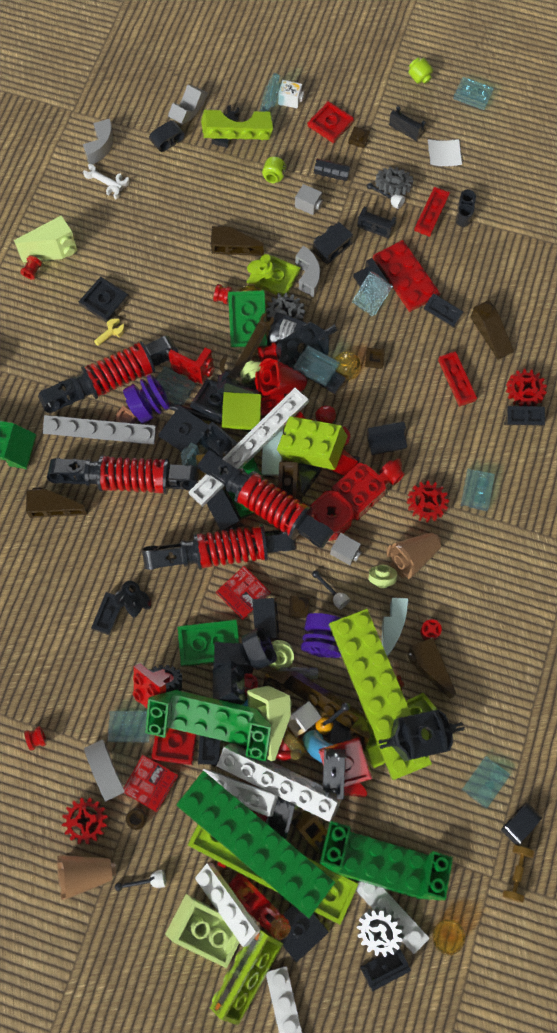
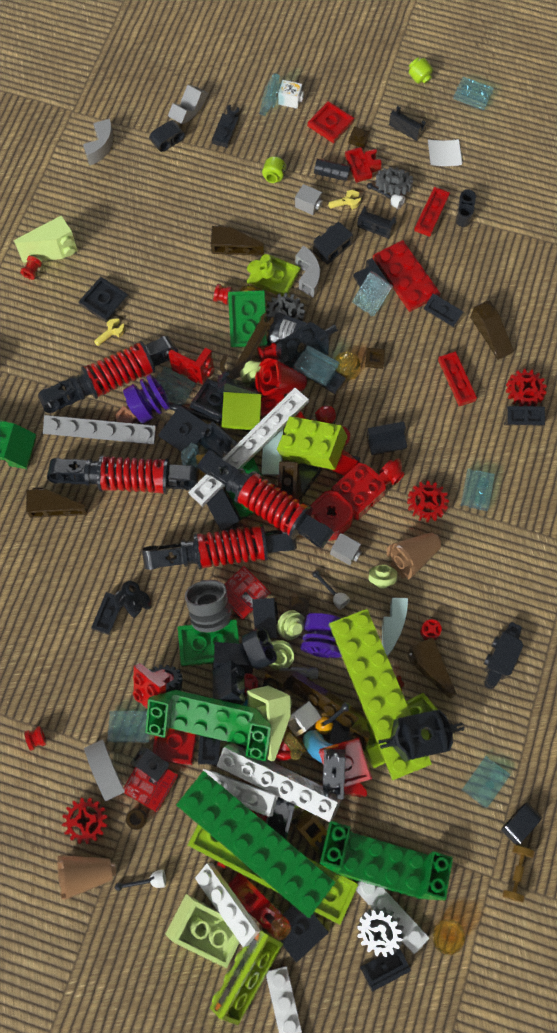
(114, 186): white bar -> none
(149, 763): none -> black bracket
(208, 605): none -> dark grey wheel
(217, 125): lime arch -> none
(290, 624): none -> yellowish green plate
(347, 200): none -> light yellow bar
(362, 164): none -> red plate
(504, 655): none -> black hinge

